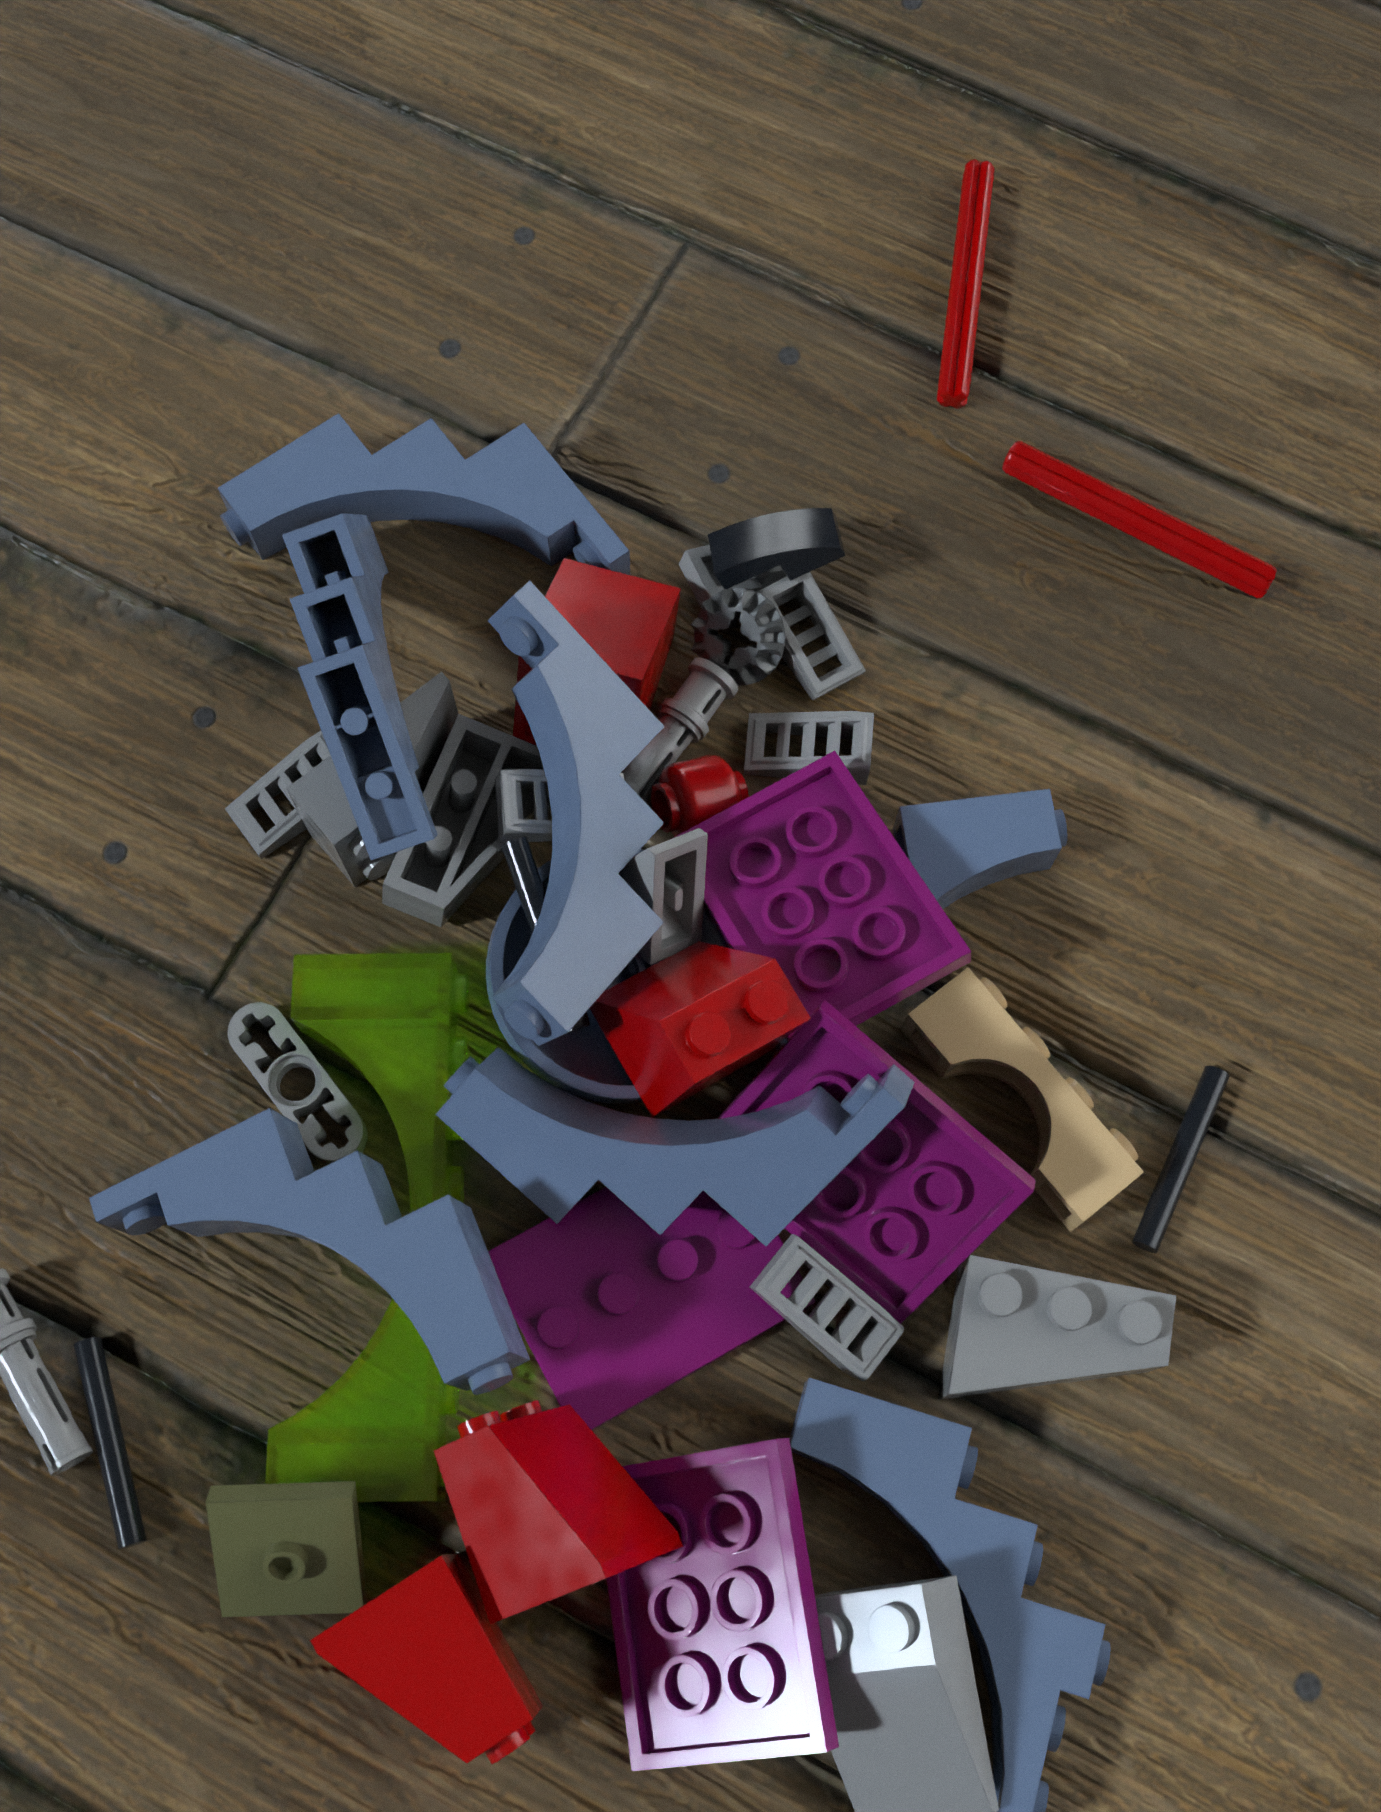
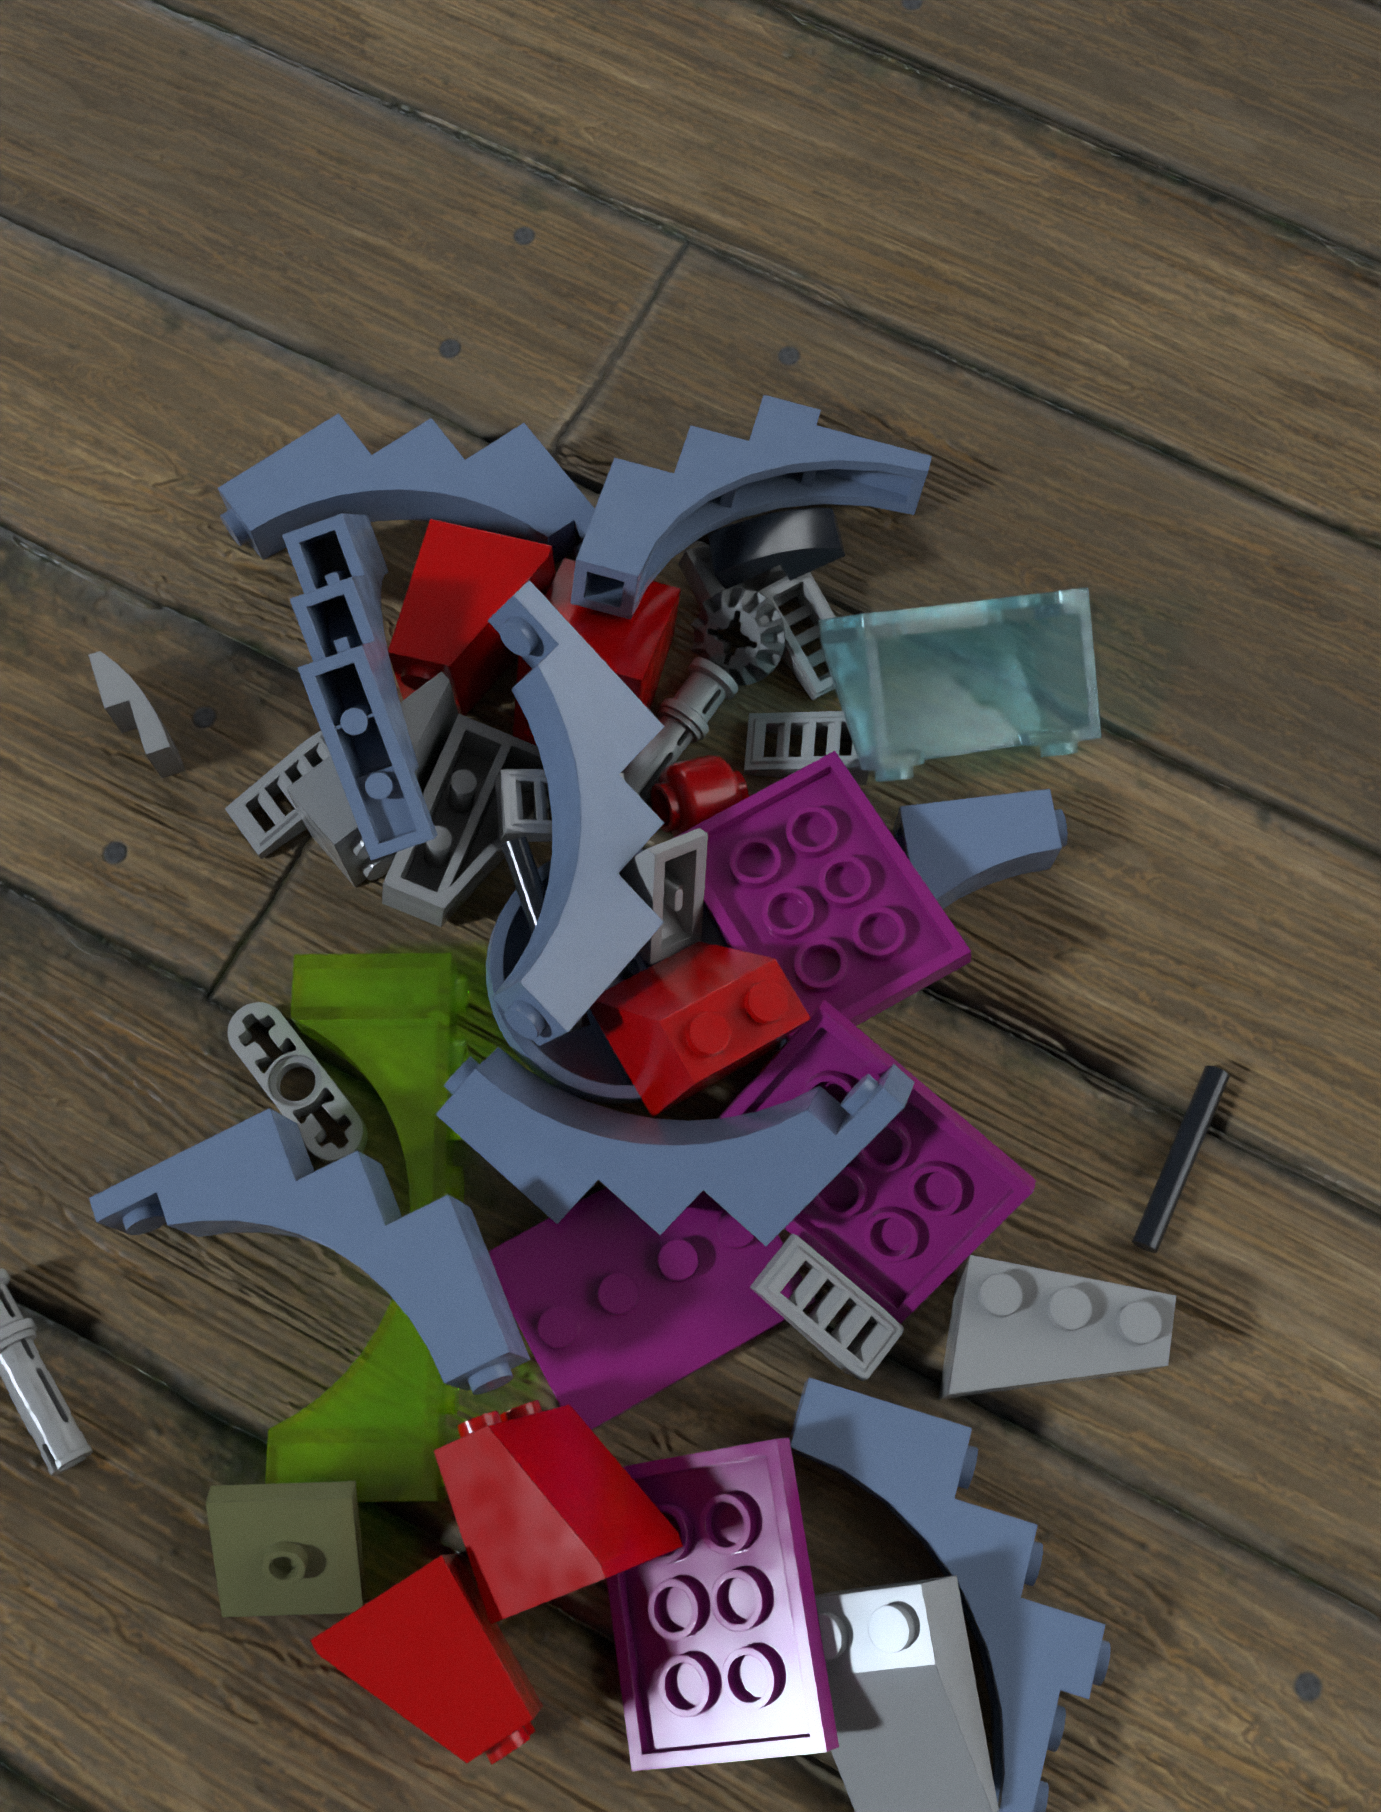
(109, 1443): black bar -> none
(132, 710): none -> light grey slope
(453, 591): none -> red slope
(788, 462): none -> sand blue arch
(965, 284): red axle -> none
(965, 679): none -> clear light blue windscreen
(1078, 1158): tan arch -> none
(1139, 519): red axle -> none

